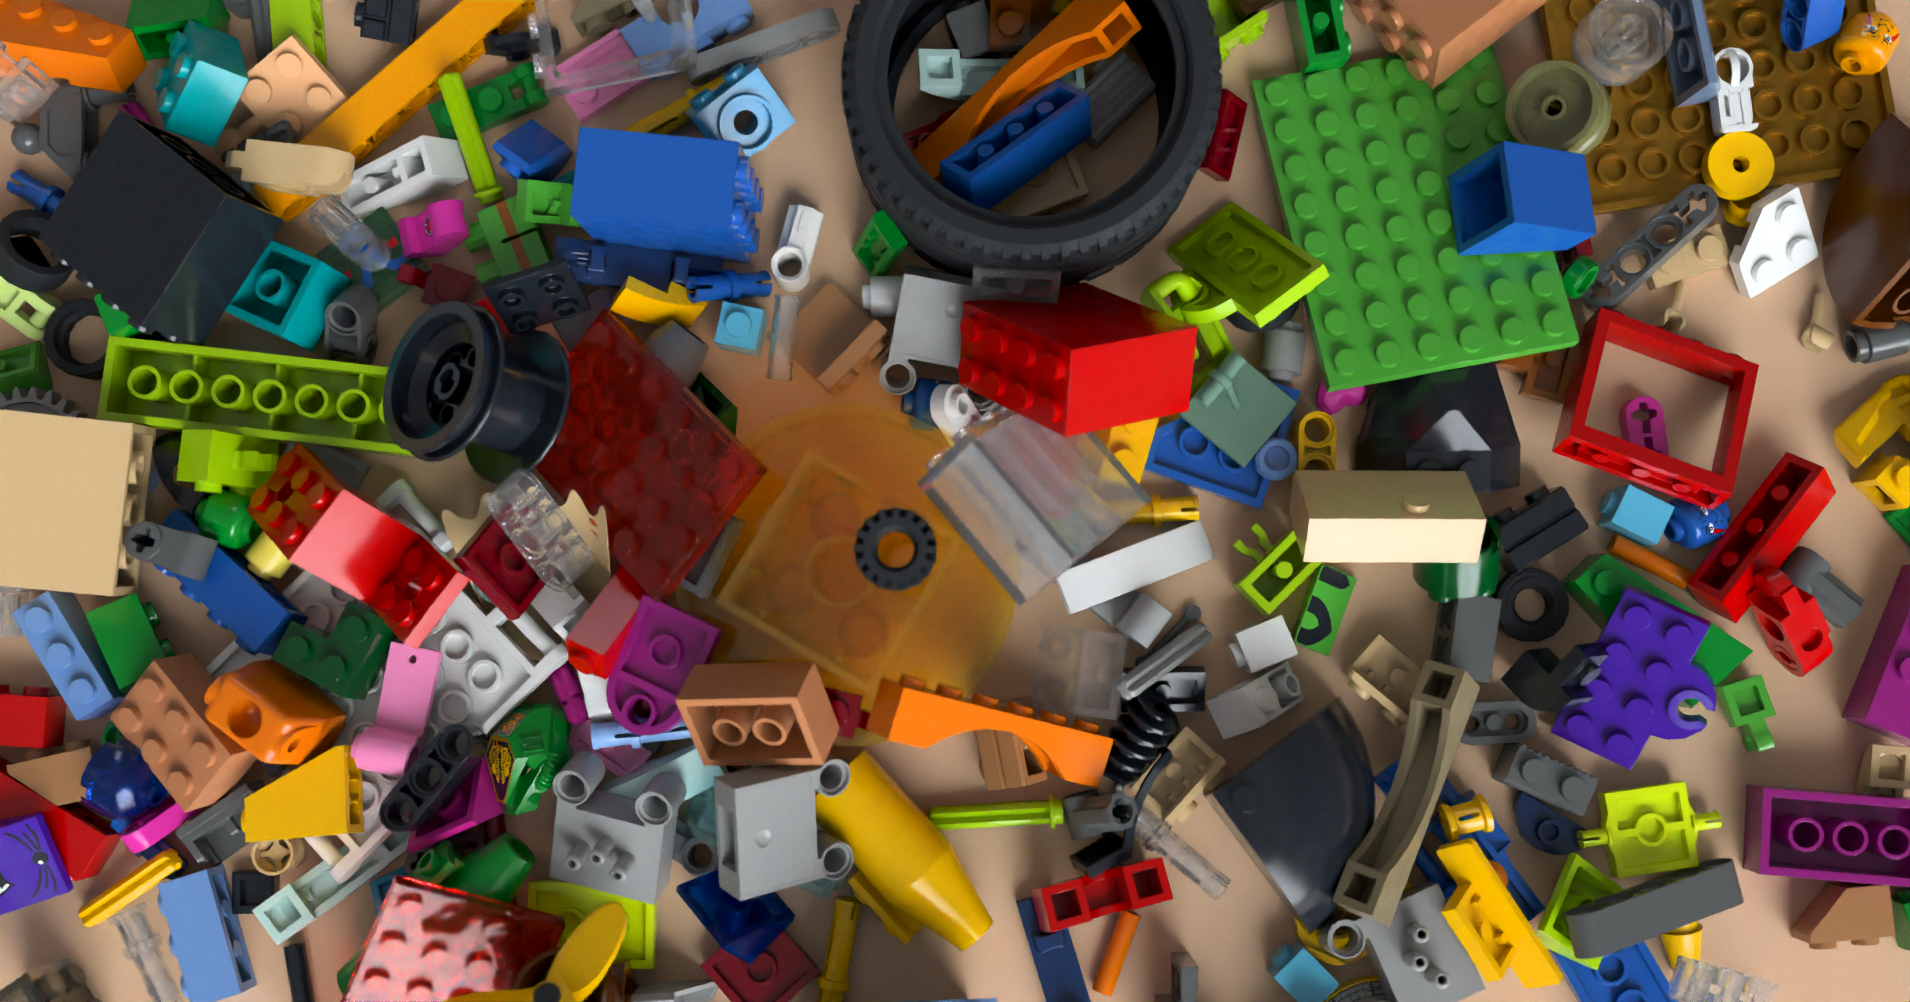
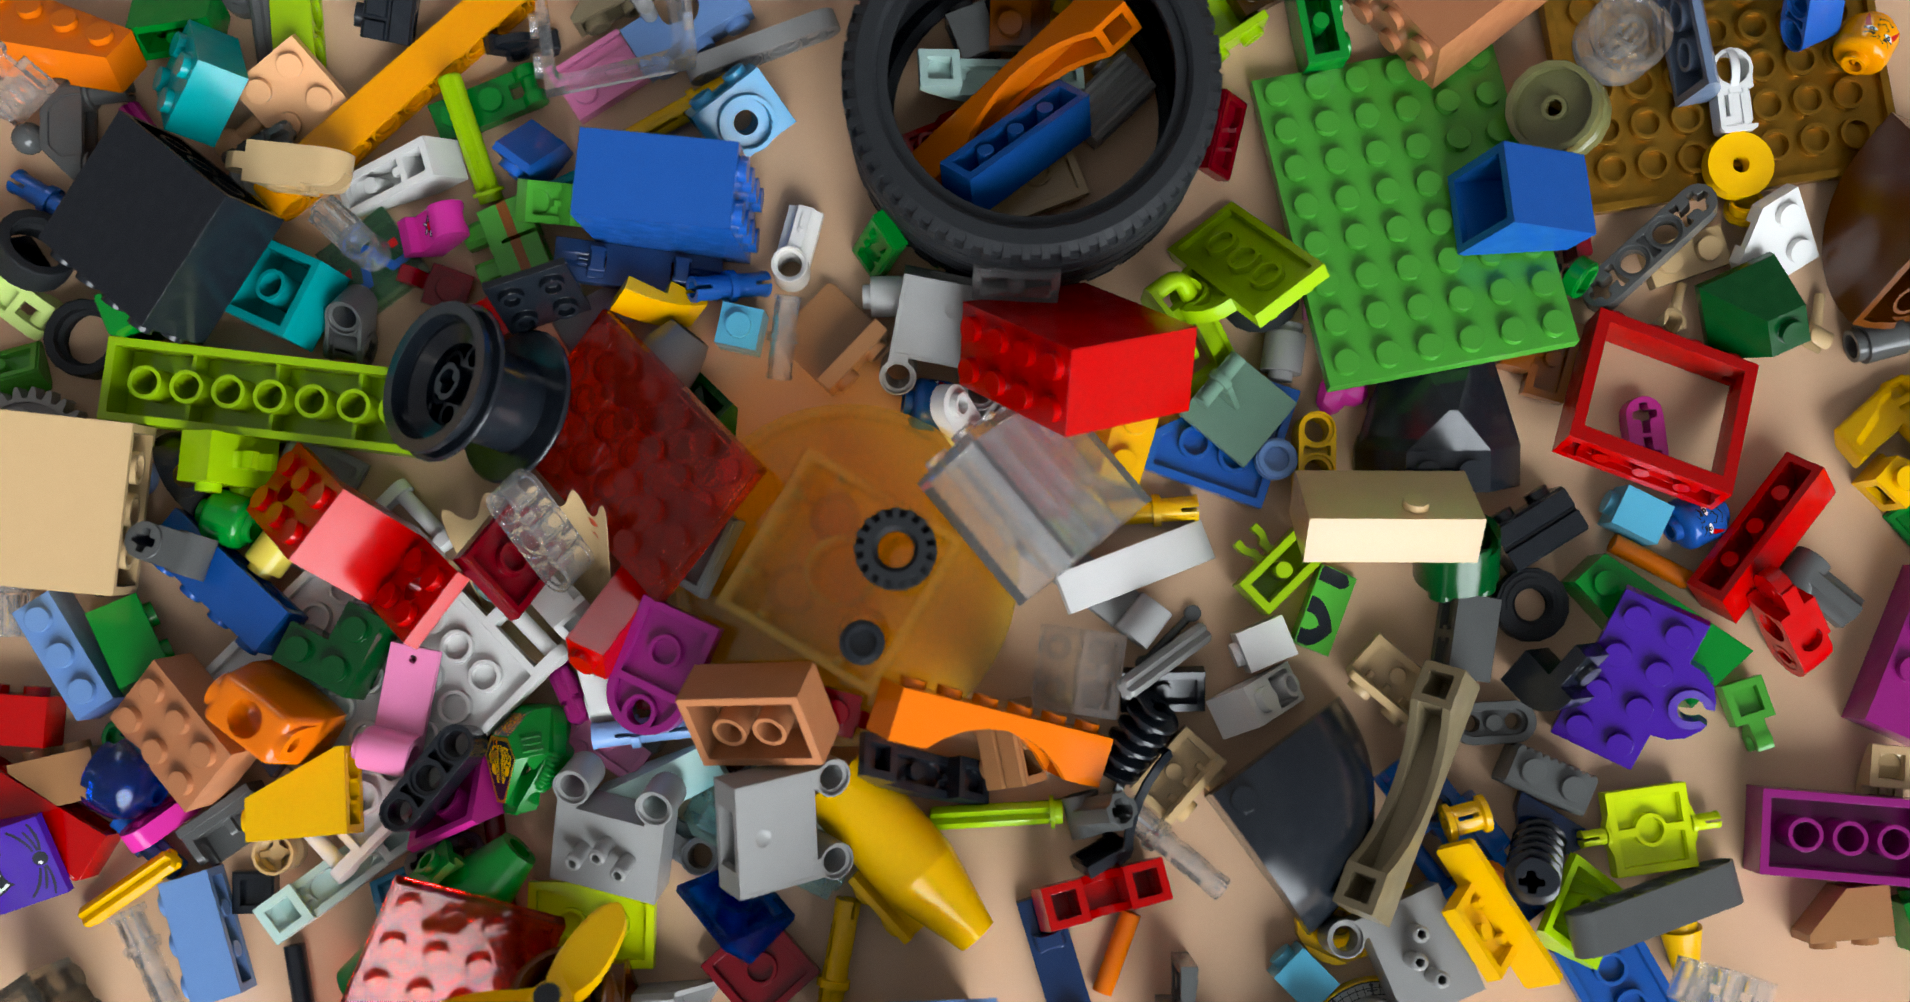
(861, 642): none -> black plate
(920, 772): none -> black slope
(1535, 861): none -> black piece
(1752, 310): none -> dark green slope

